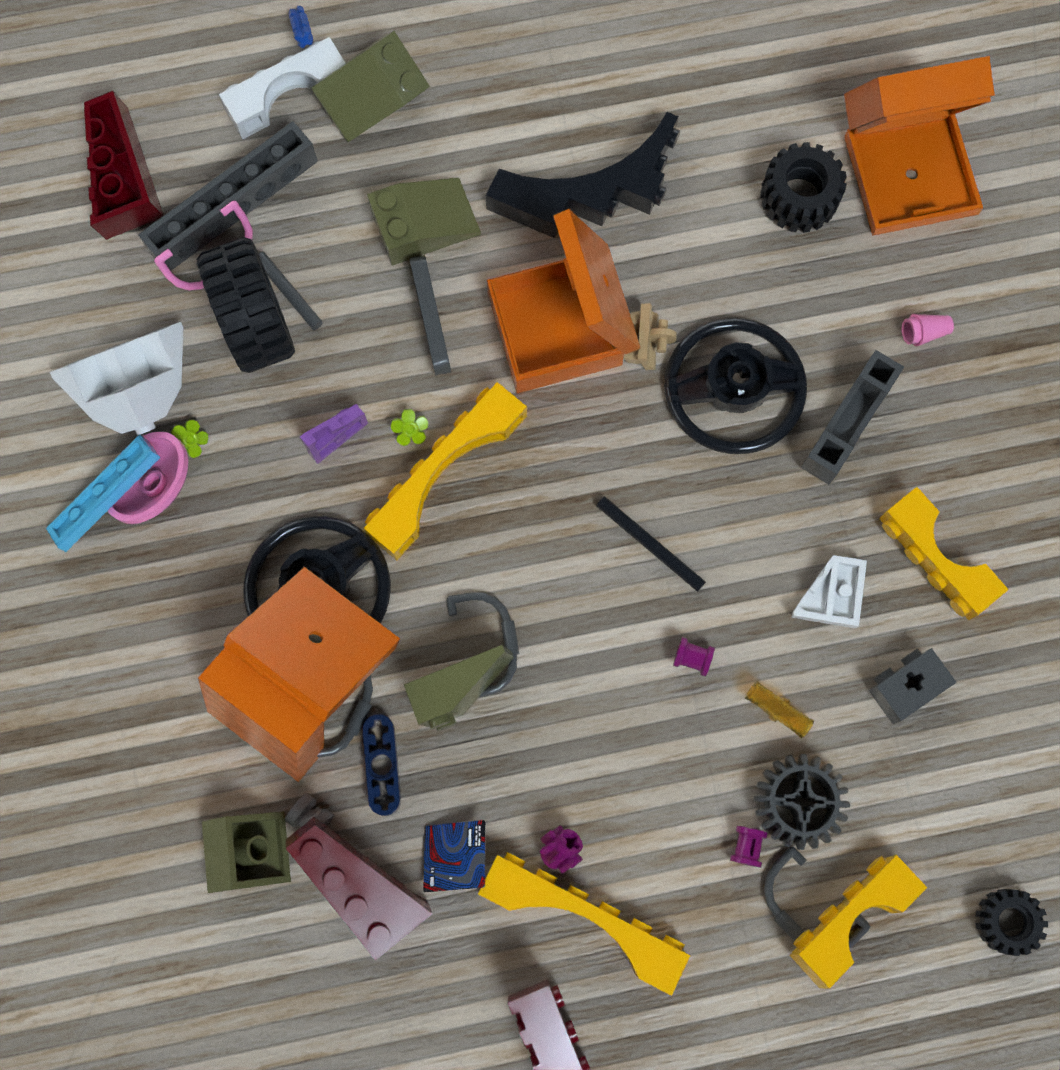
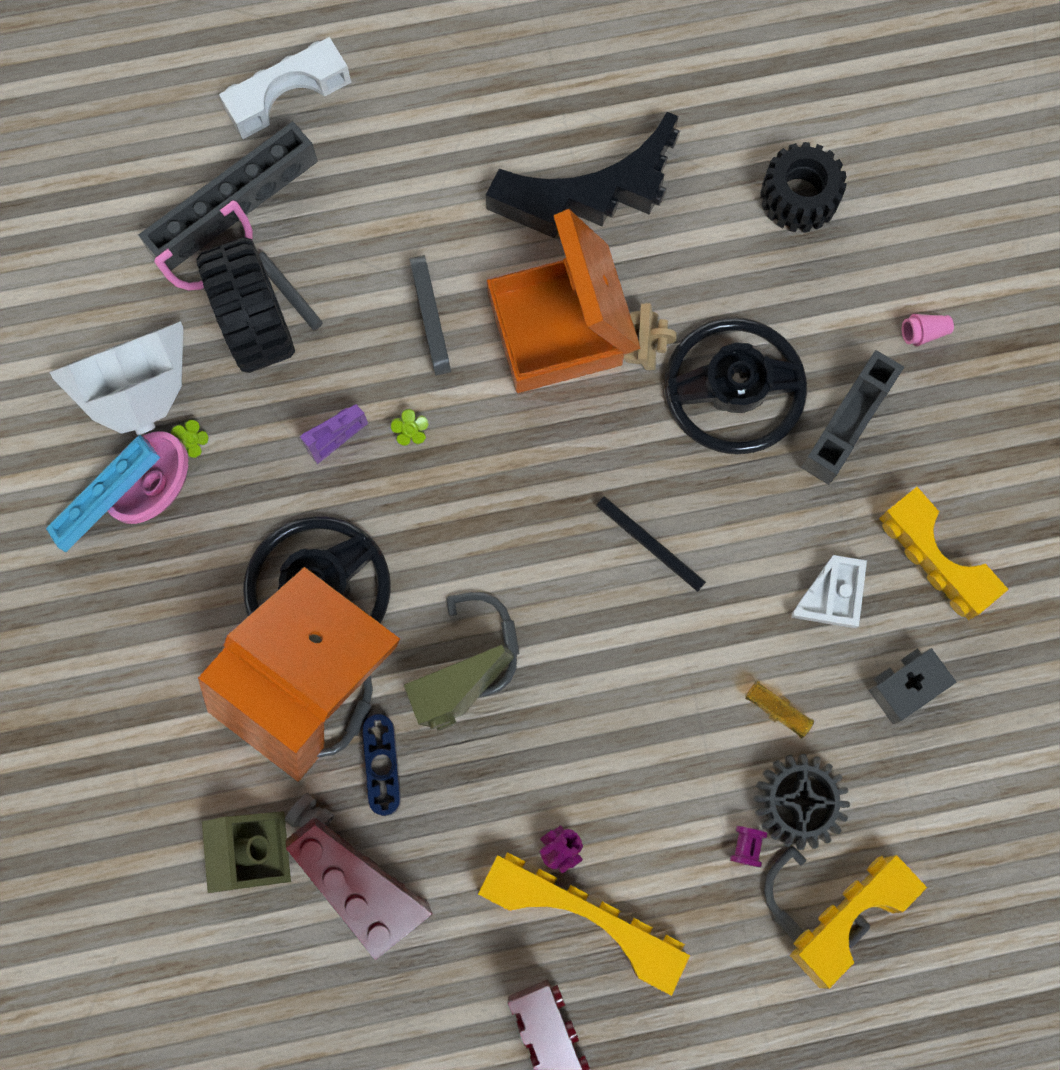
(119, 175): dark red wedge -> none
(300, 26): blue axle -> none
(370, 86): olive slope -> none
(422, 217): olive slope -> none
(454, 856): sticker -> none
(489, 421): yellow arch -> none
(694, 656): magenta bush -> none
(912, 125): orange container -> none
(1031, 914): black tyre -> none

